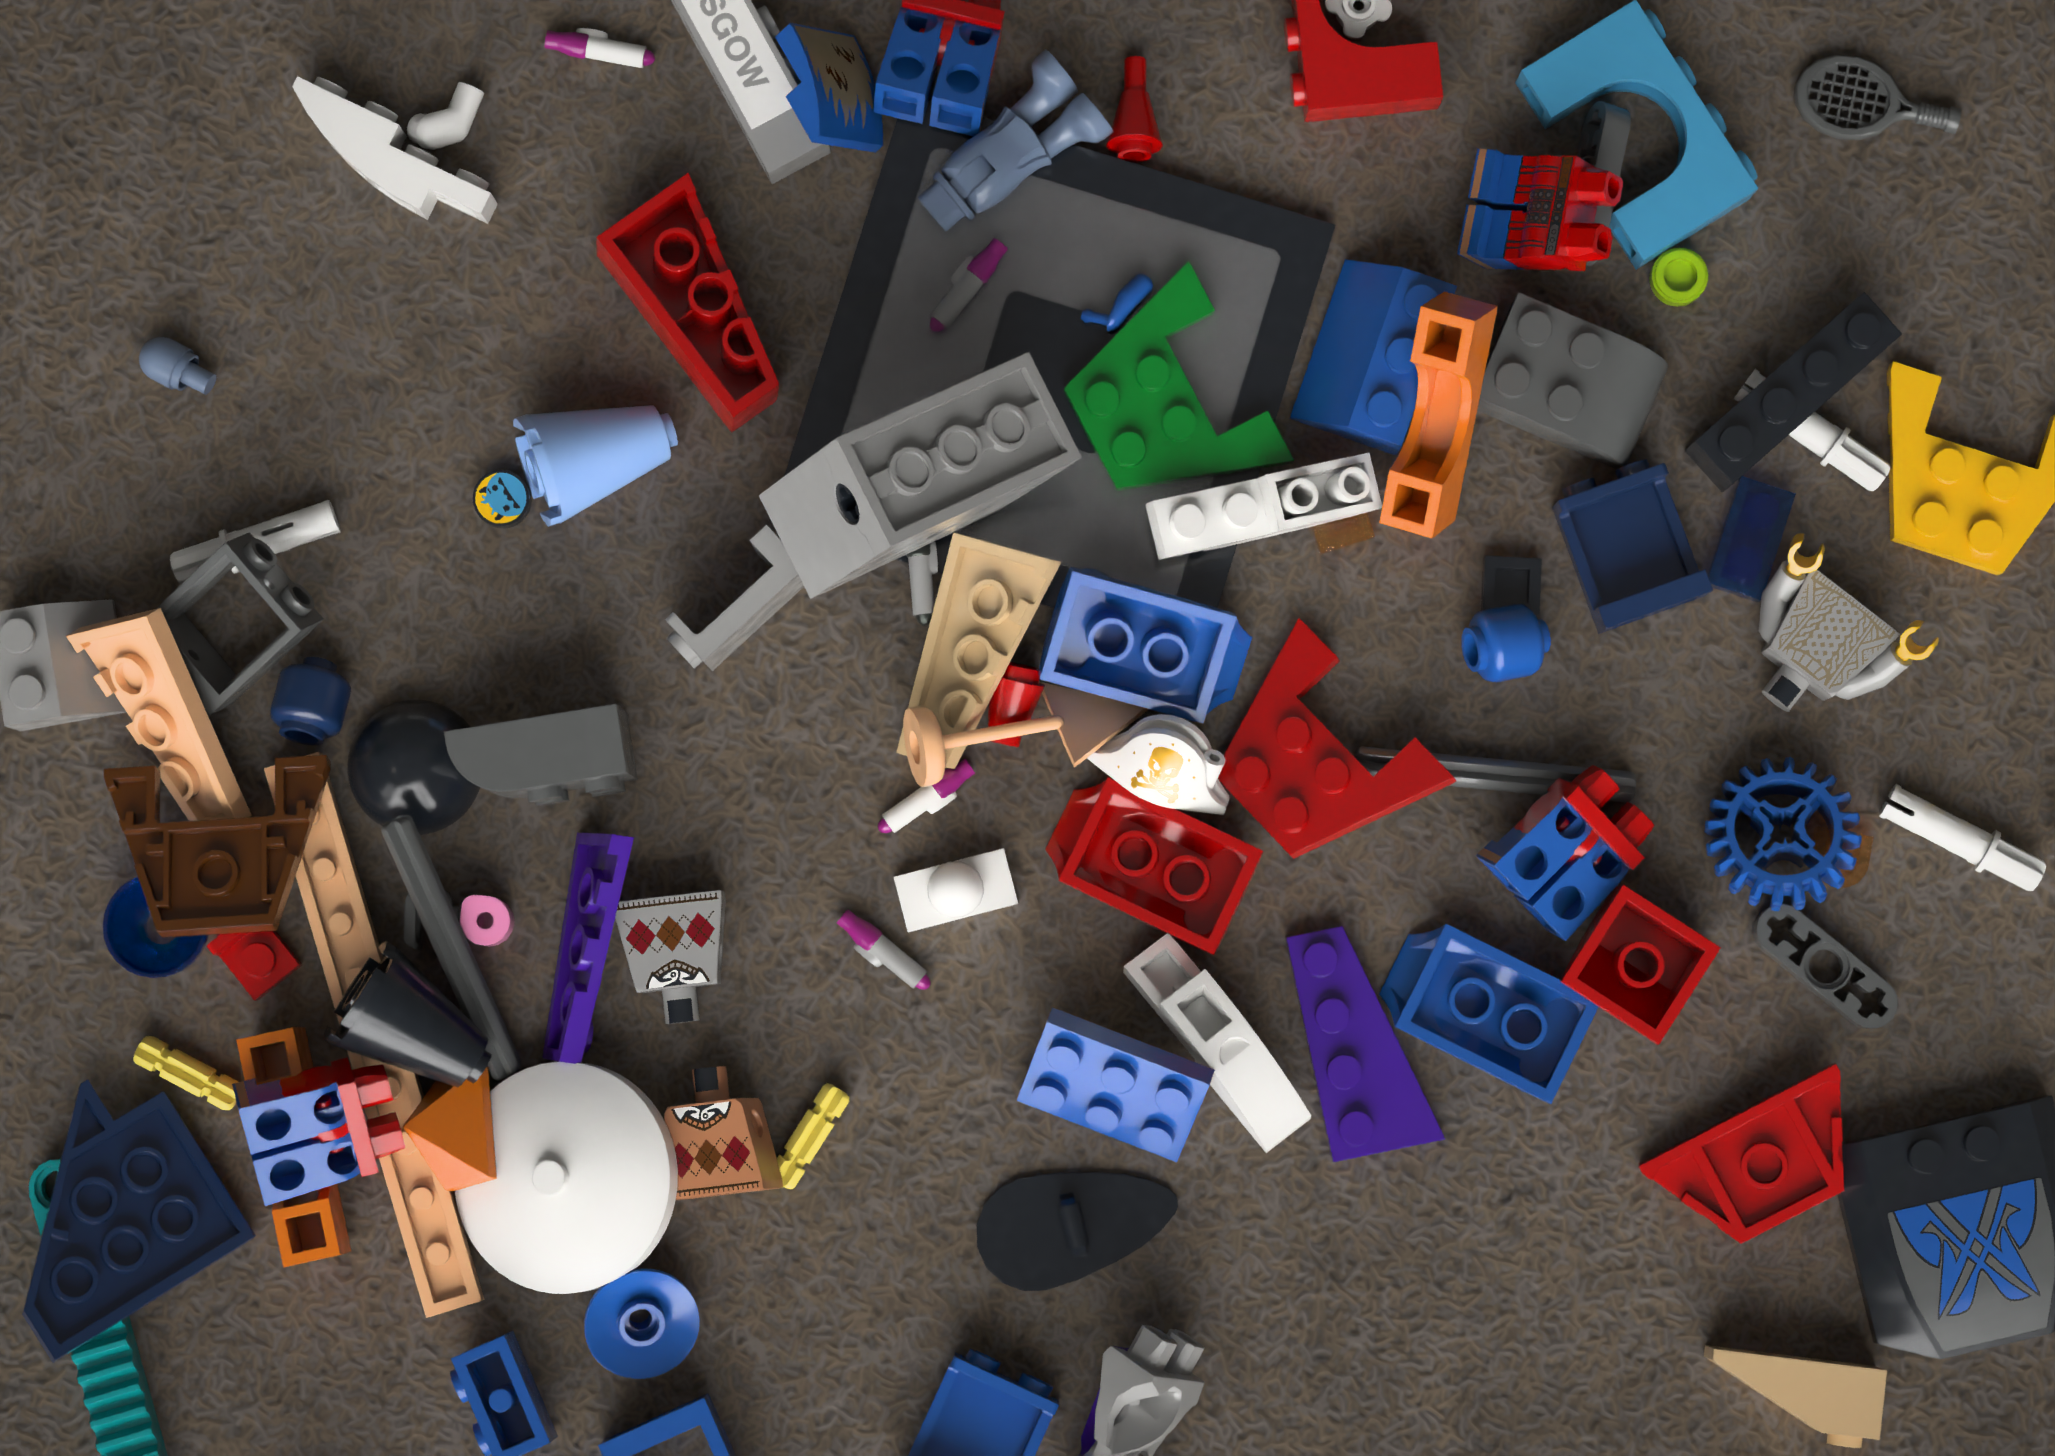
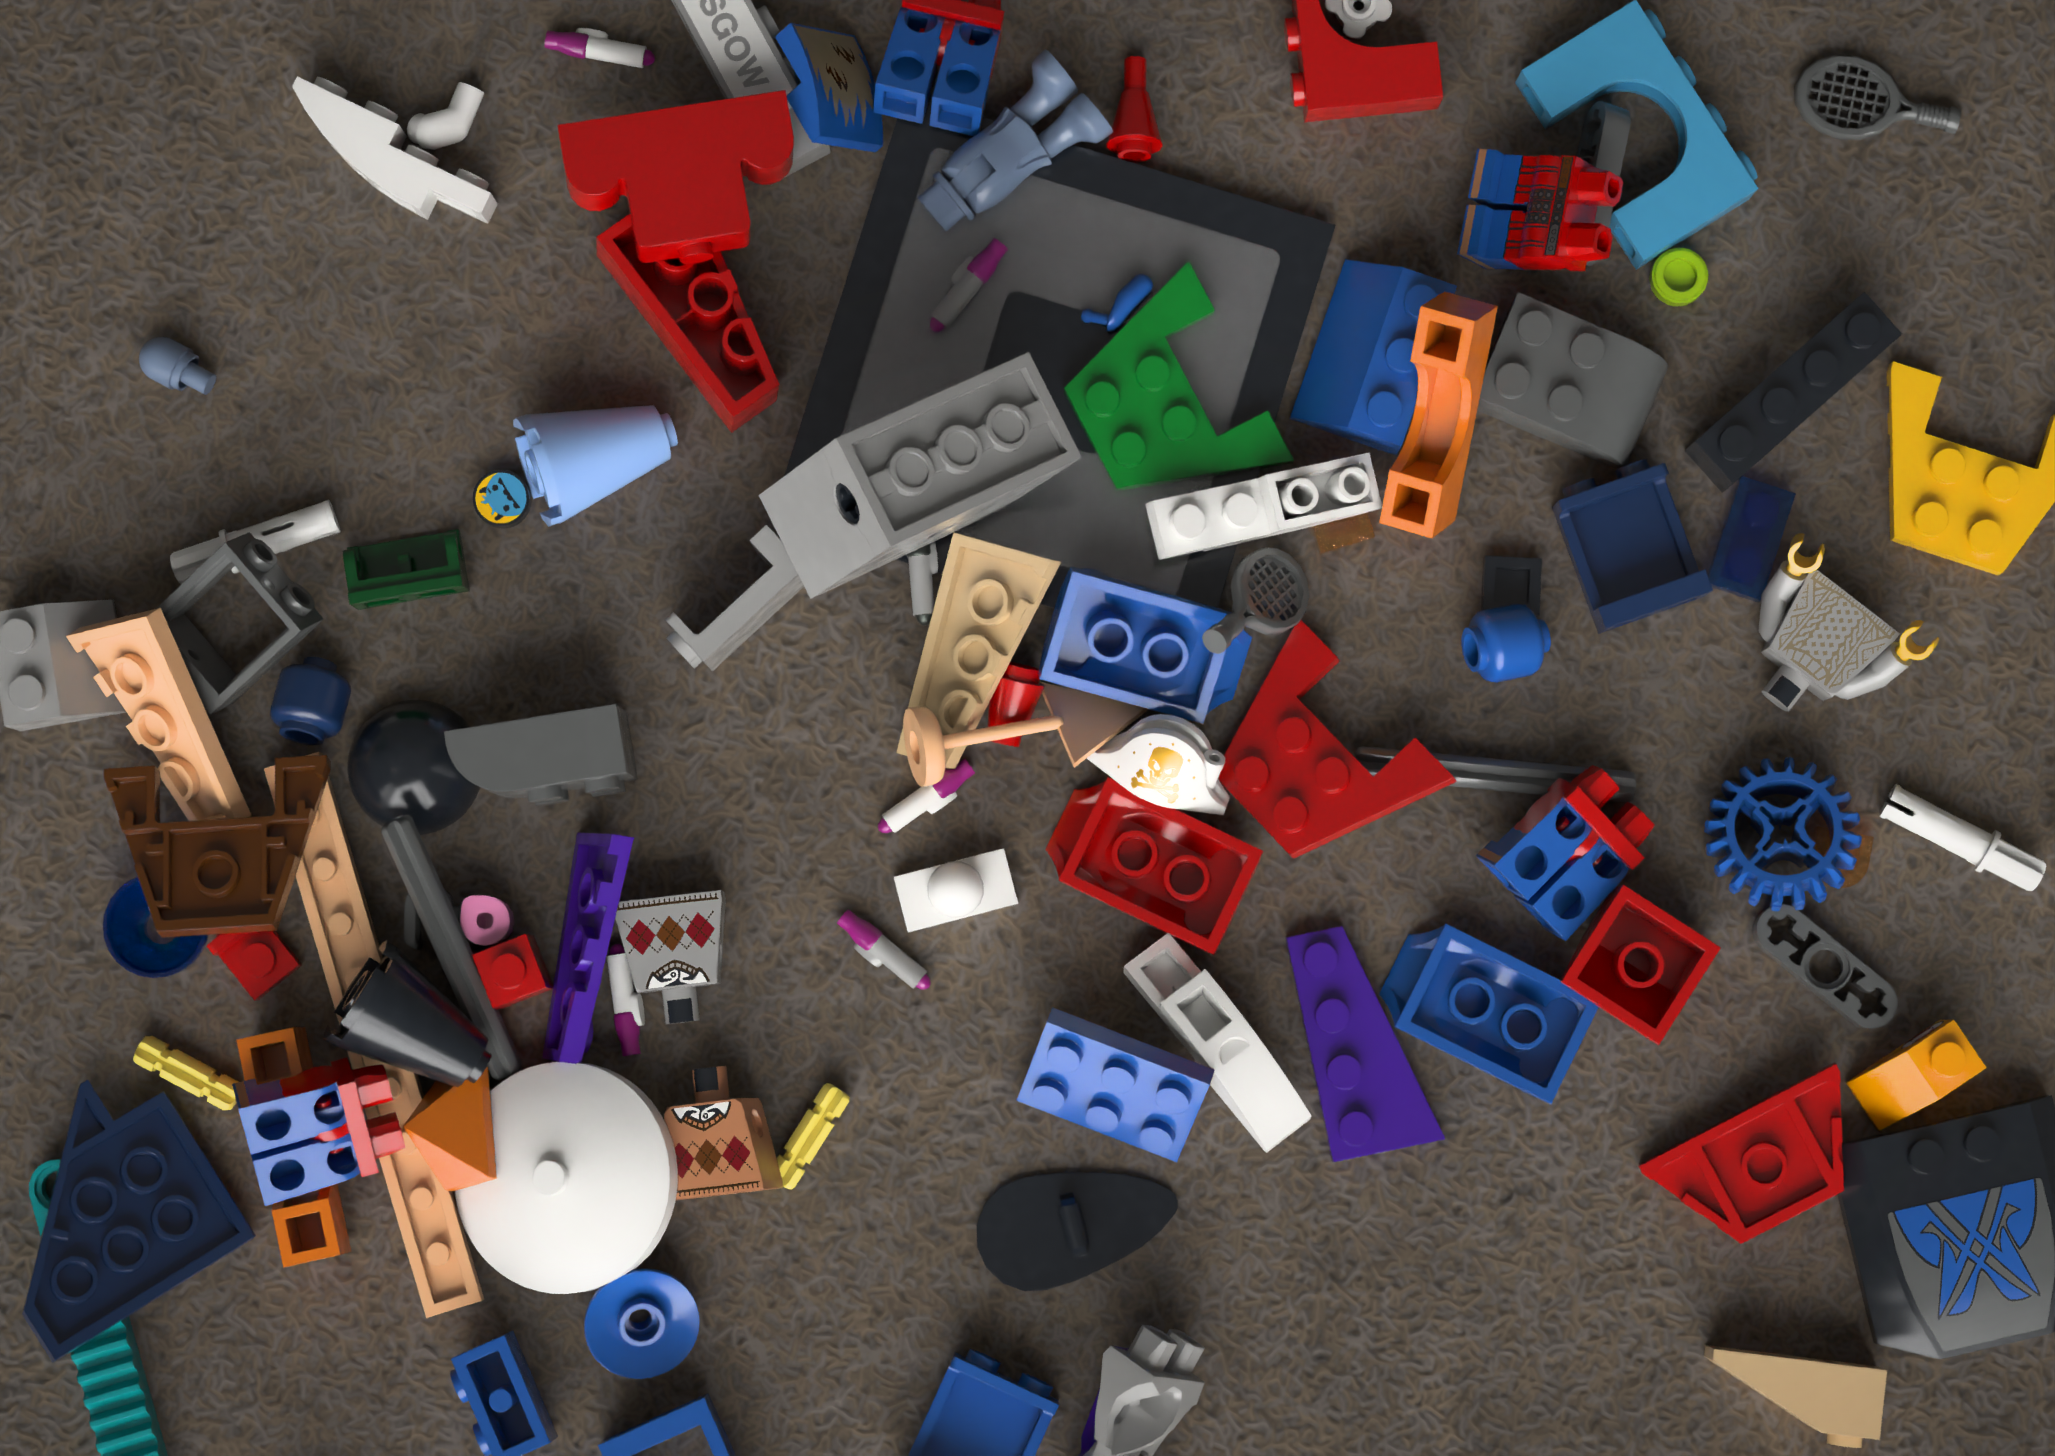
(405, 570): none -> dark green hinge
(513, 971): none -> red brick
(626, 1003): none -> white piece
(681, 170): none -> red brick
(1247, 608): none -> dark grey piece
(1833, 445): white axle -> none
(1916, 1074): none -> light orange slope

